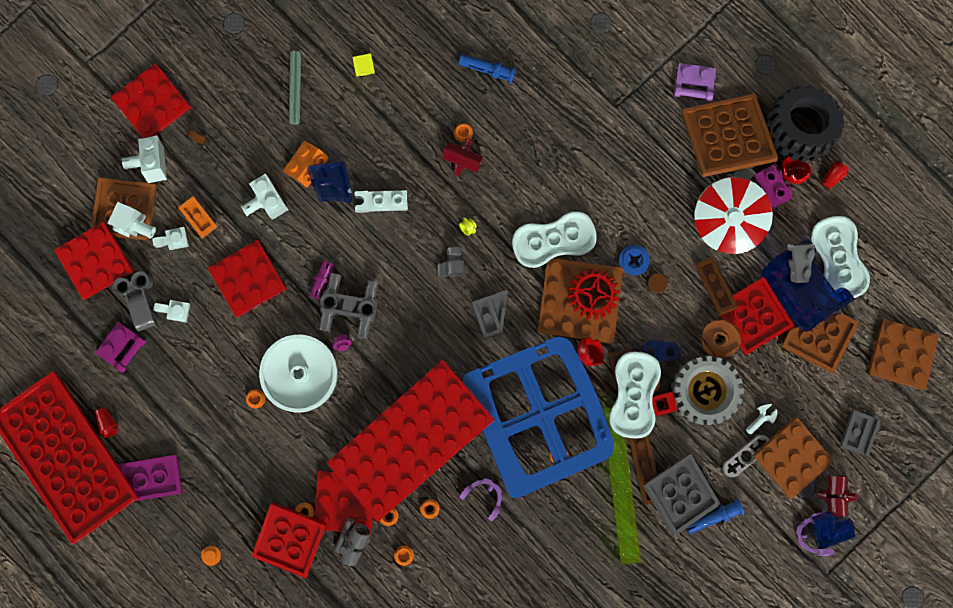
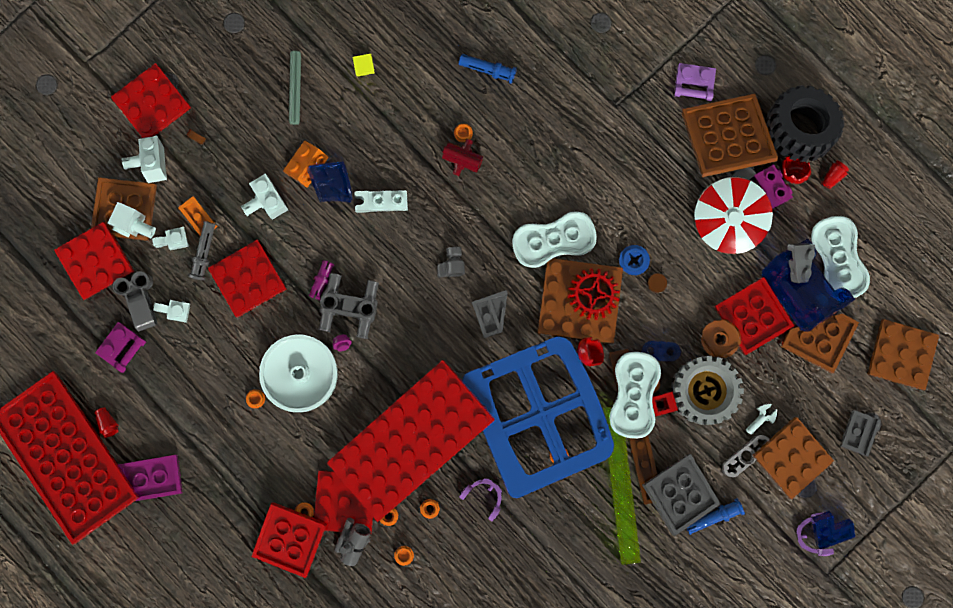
(200, 260): none -> dark grey pin
(211, 555): orange plate -> none
(468, 226): neon yellow plate -> none
(716, 286): reddish brown plate -> none
(838, 495): dark red pin -> none

